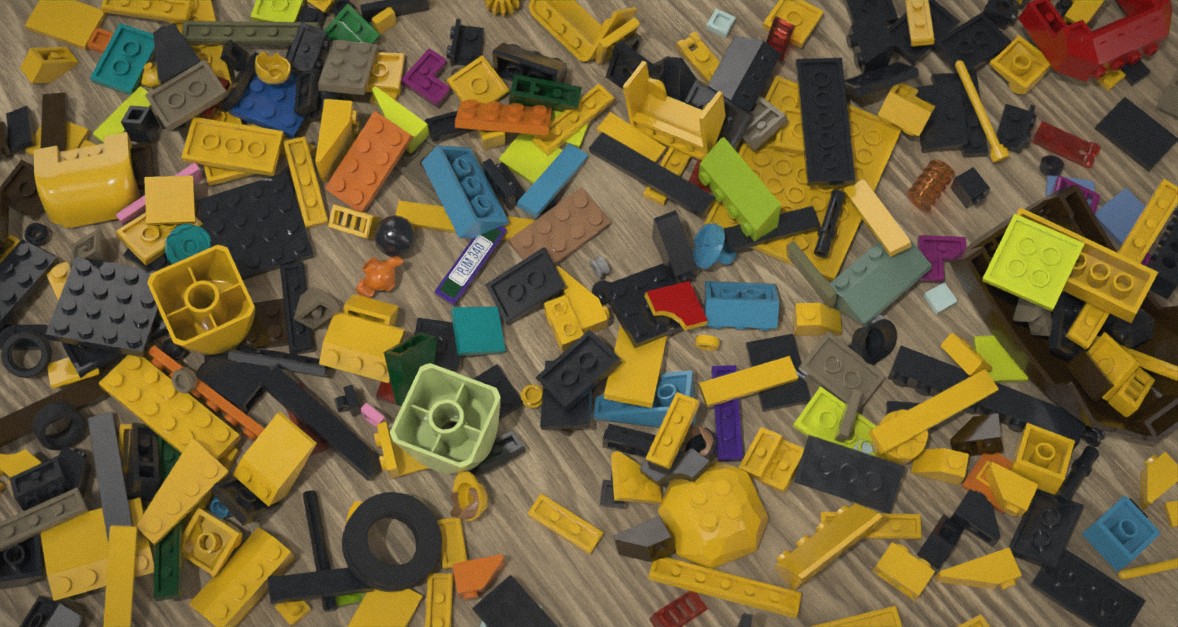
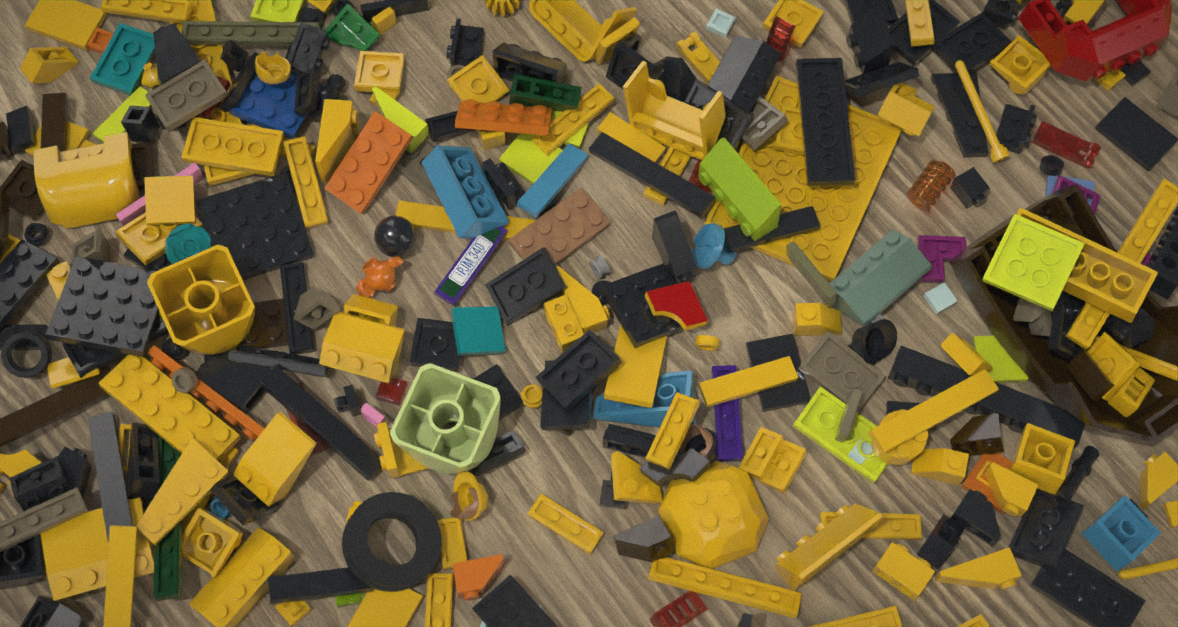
(51, 413): black tyre -> none
(318, 541): black axle -> none
(348, 67): dark tan plate -> none
(367, 226): yellow slope -> none
(406, 359): dark green slope -> none
(423, 80): magenta plate -> none
(741, 305): dark azure slope -> none
(823, 246): black pin -> none
(849, 474): black plate -> none
(877, 218): yellow tile -> none
(947, 122): black plate -> none
(1093, 436): black bush -> none
(1119, 215): medium blue tile -> none

